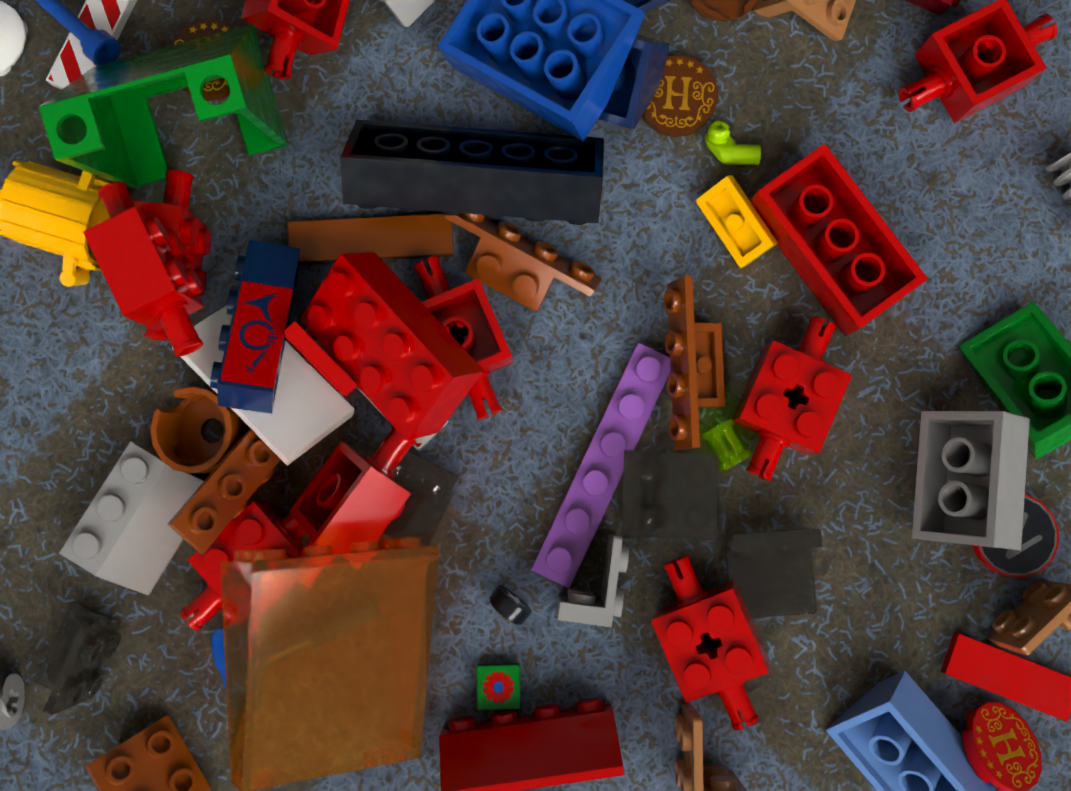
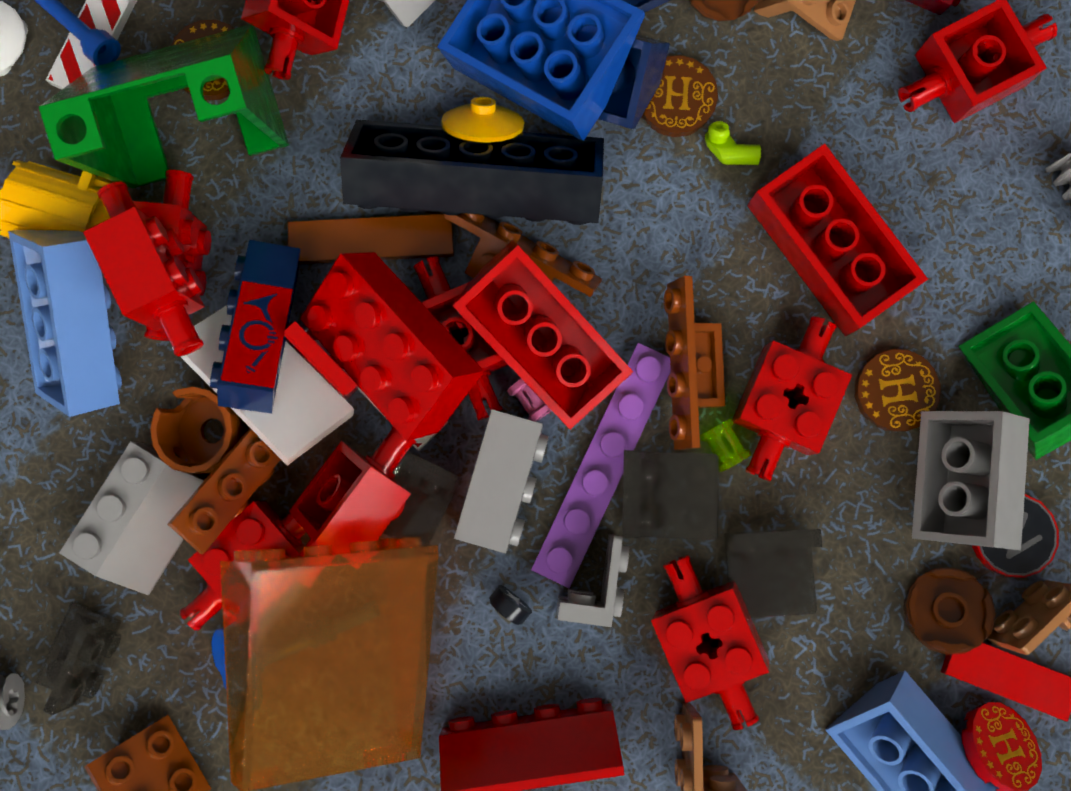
(66, 320): none -> medium blue slope
(482, 121): none -> yellow dish
(498, 686): green tile -> none
(501, 482): none -> light grey brick
(529, 400): none -> bright pink bush
(541, 335): none -> red slope
(736, 221): yellow plate -> none
(896, 389): none -> reddish brown tile
(949, 611): none -> reddish brown tile

